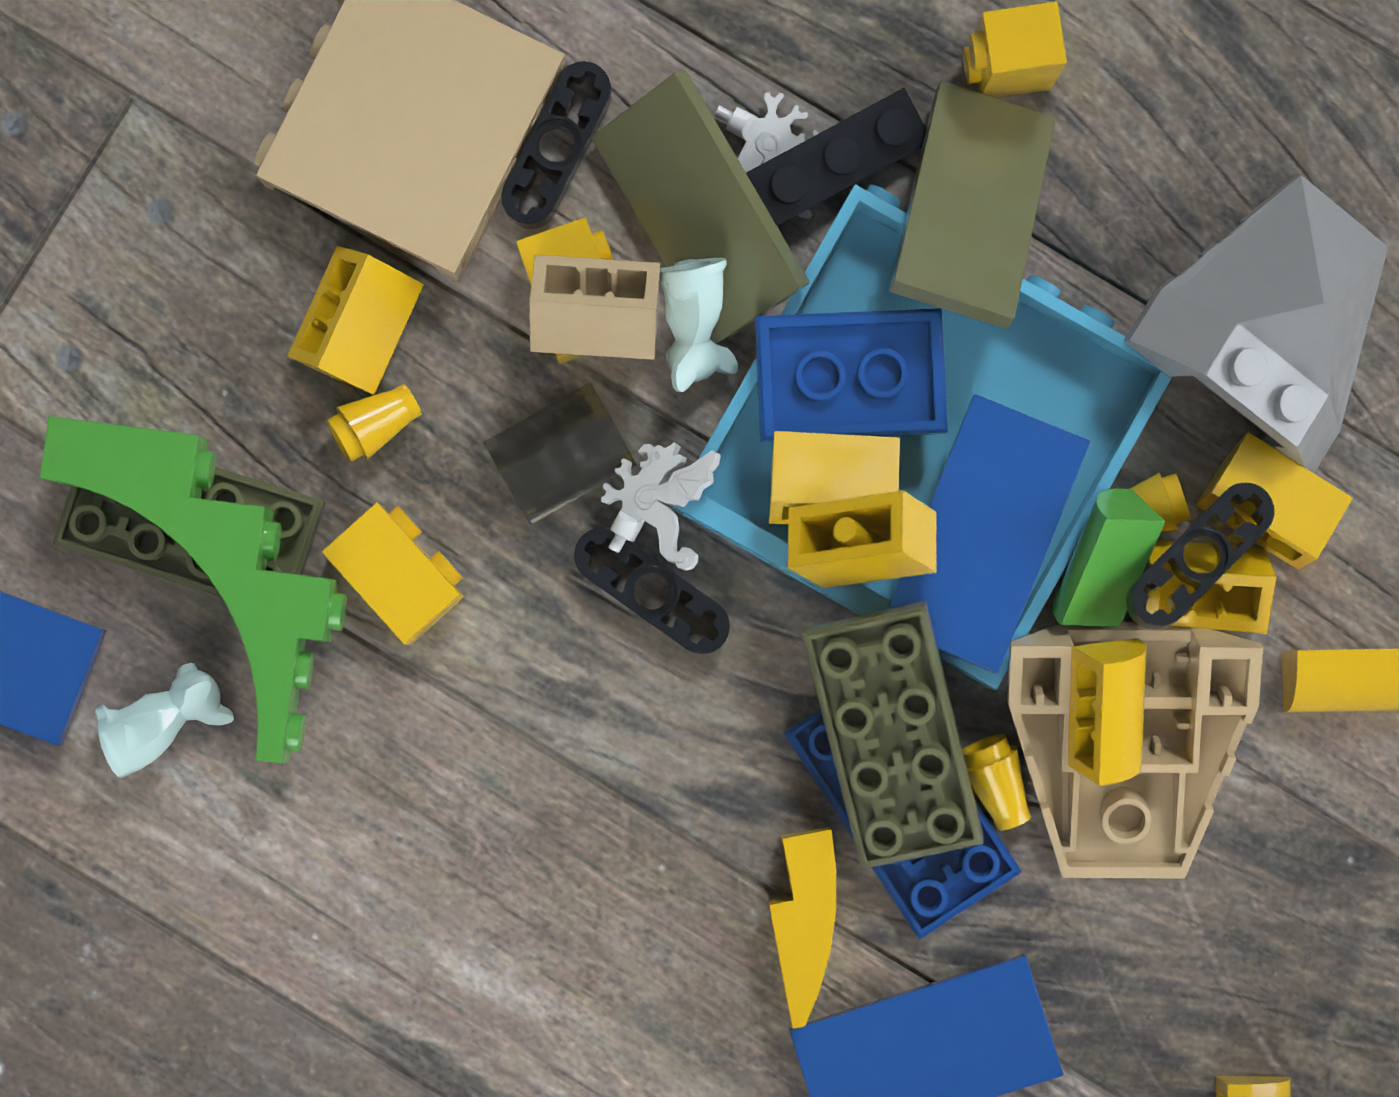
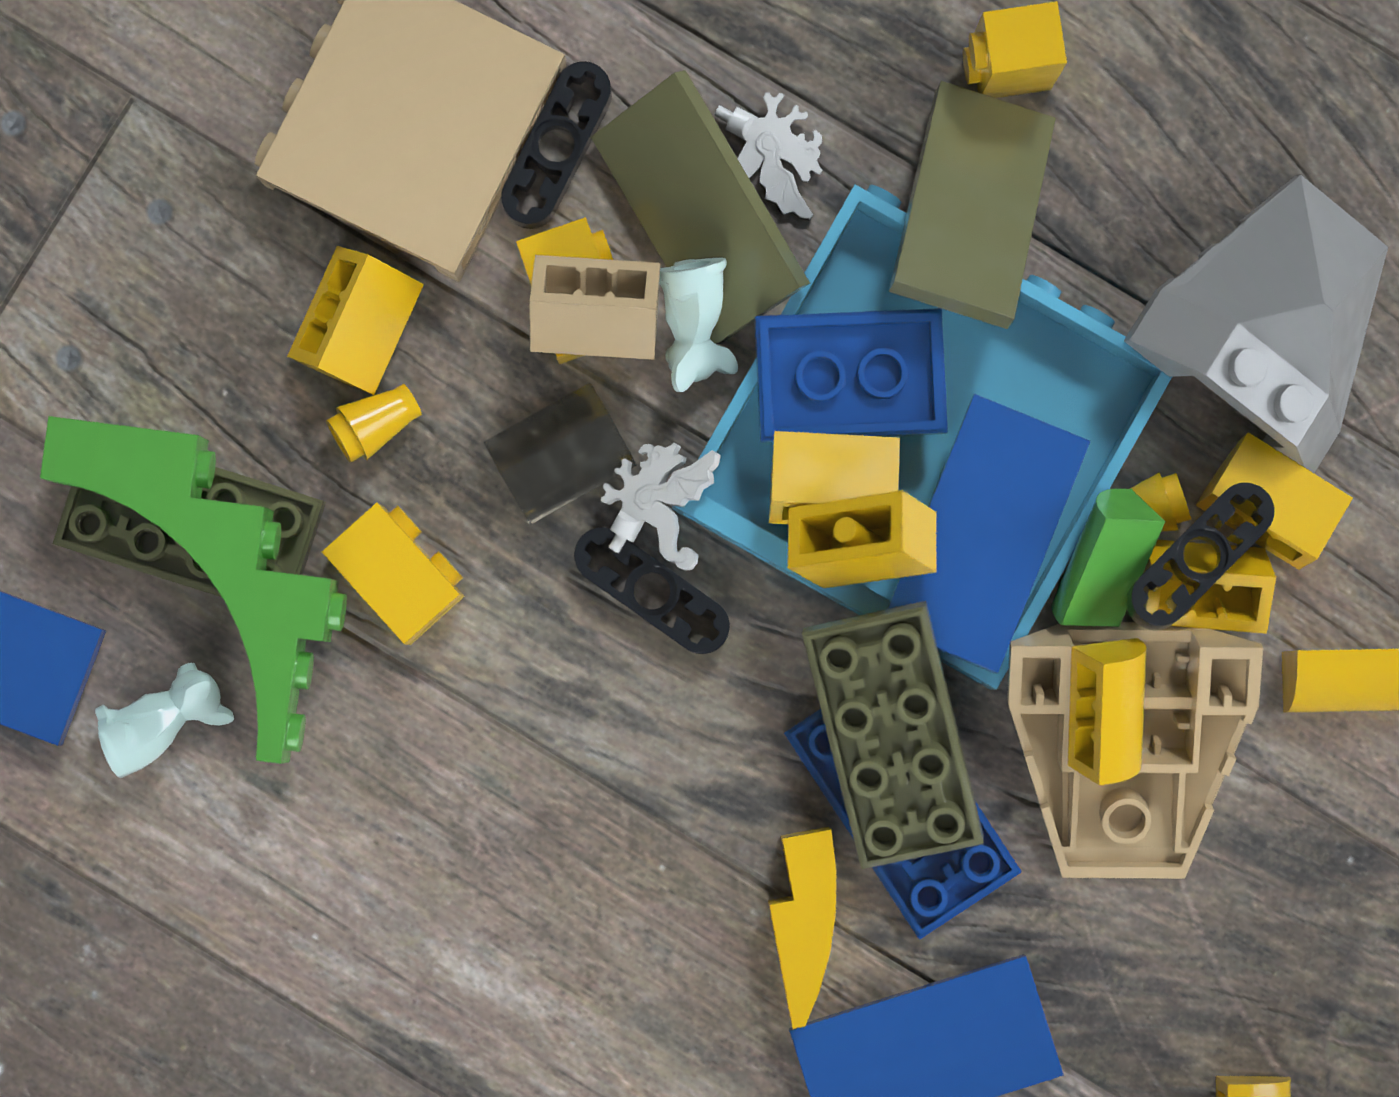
(839, 156): black plate -> none
(998, 780): yellow cone -> none

